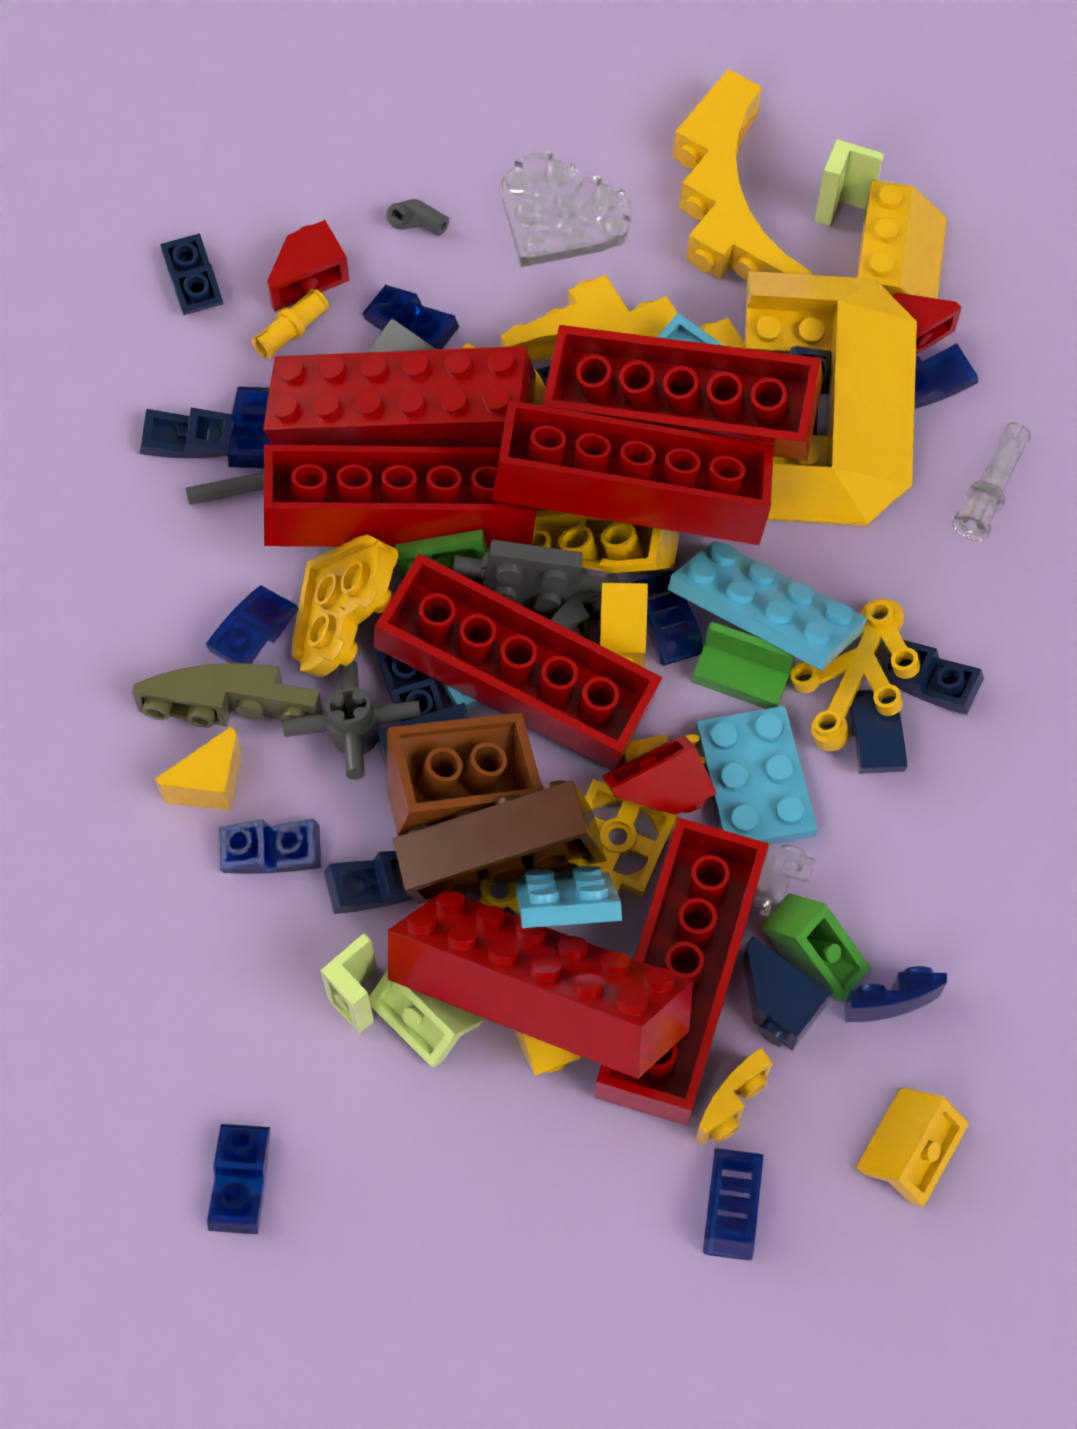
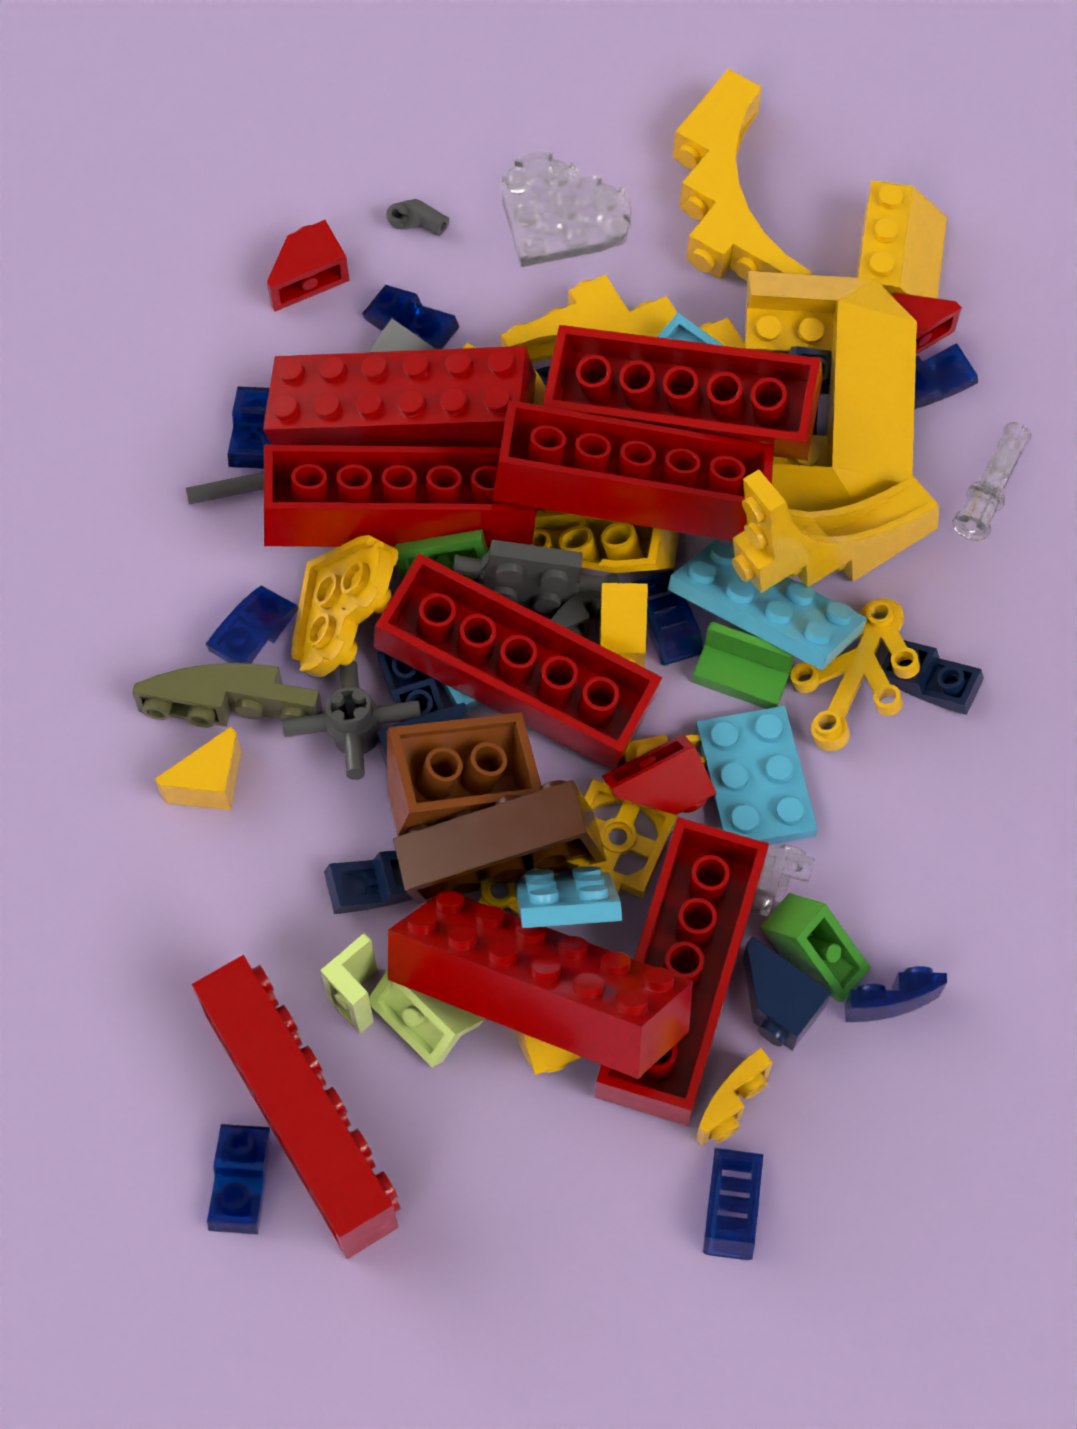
(182, 436): dark blue slope -> none
(191, 274): dark blue slope -> none
(262, 848): clear blue slope -> none
(290, 323): yellow pin -> none
(292, 1098): none -> red brick
(816, 543): none -> yellow arch
(847, 179): yellowish green panel -> none
(877, 736): dark blue slope -> none
(914, 1144): yellow panel -> none

